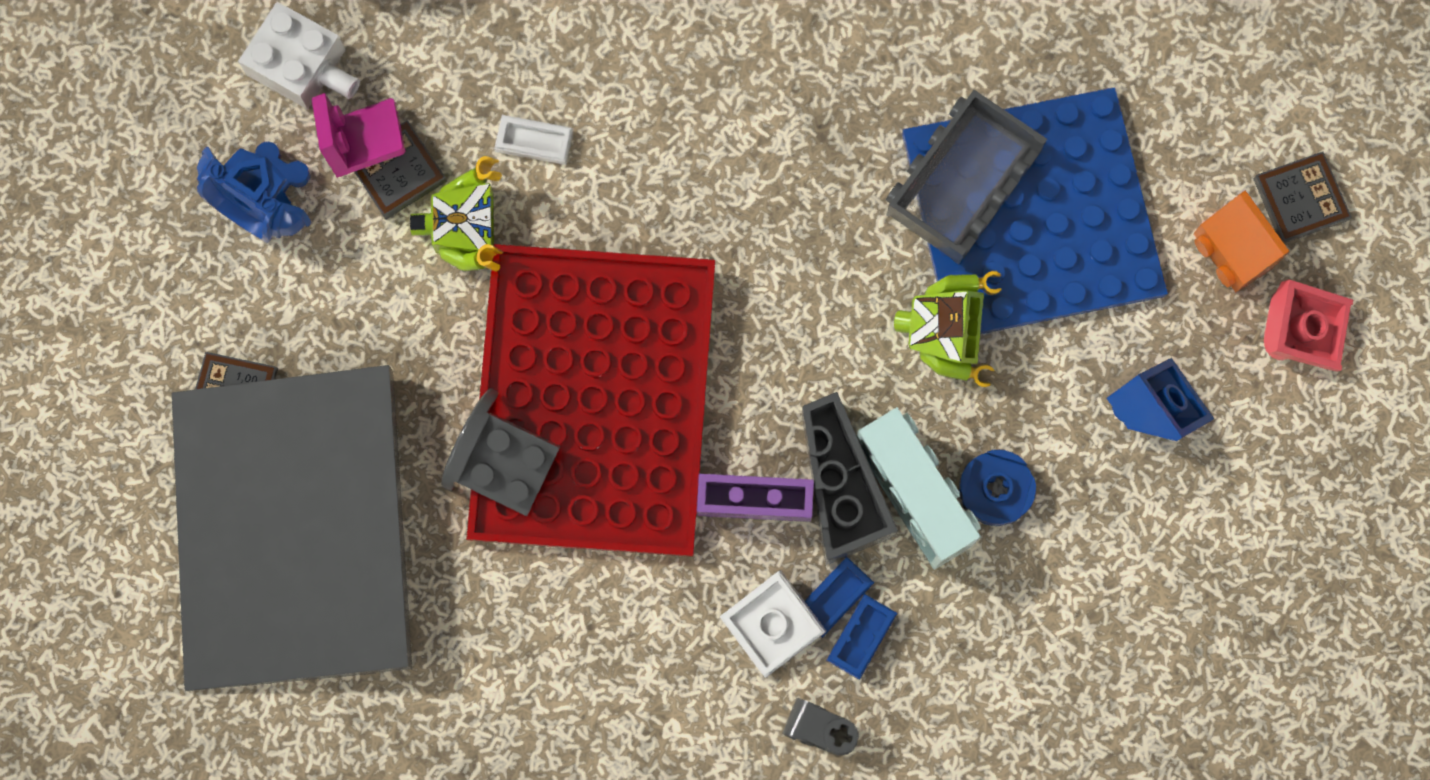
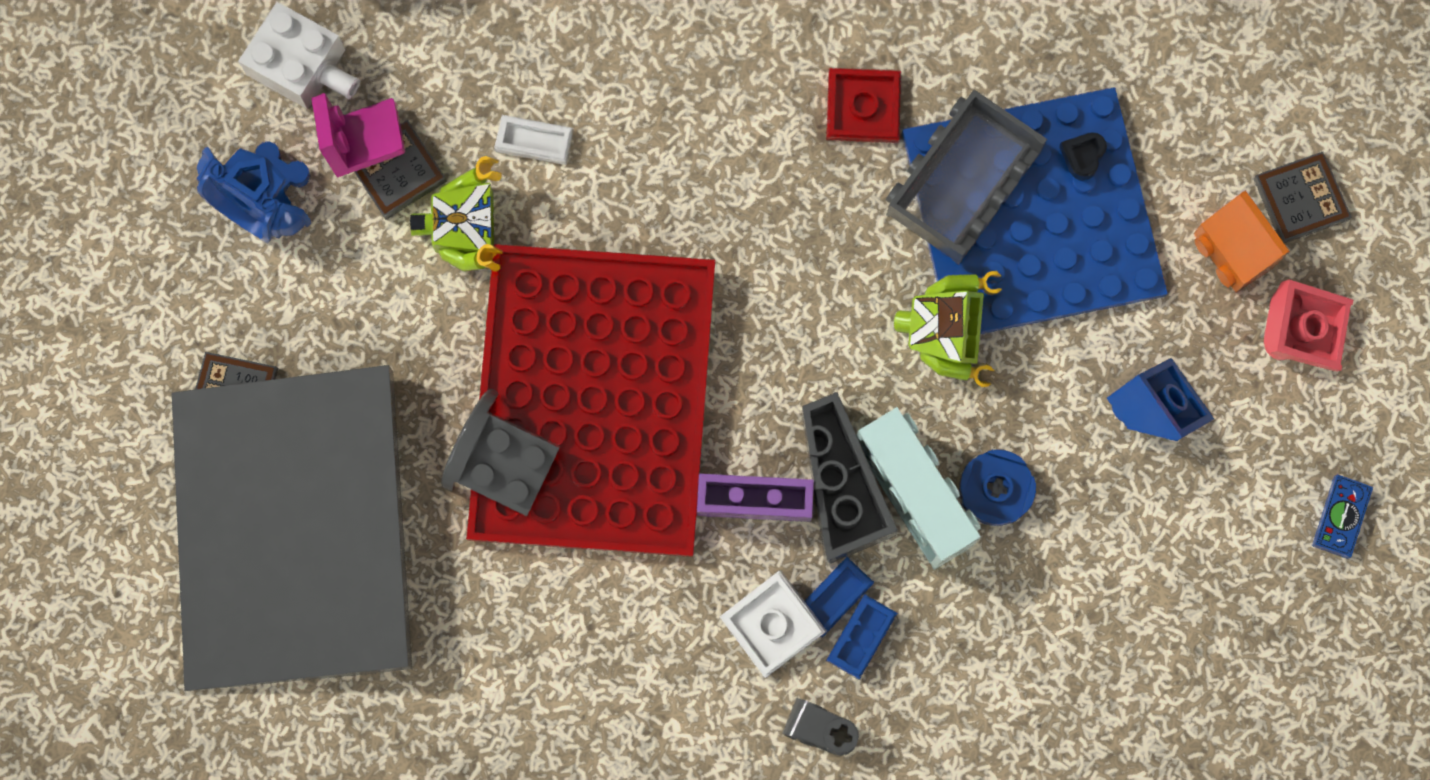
(863, 105): none -> red tile
(1083, 154): none -> black tile
(1342, 516): none -> tile

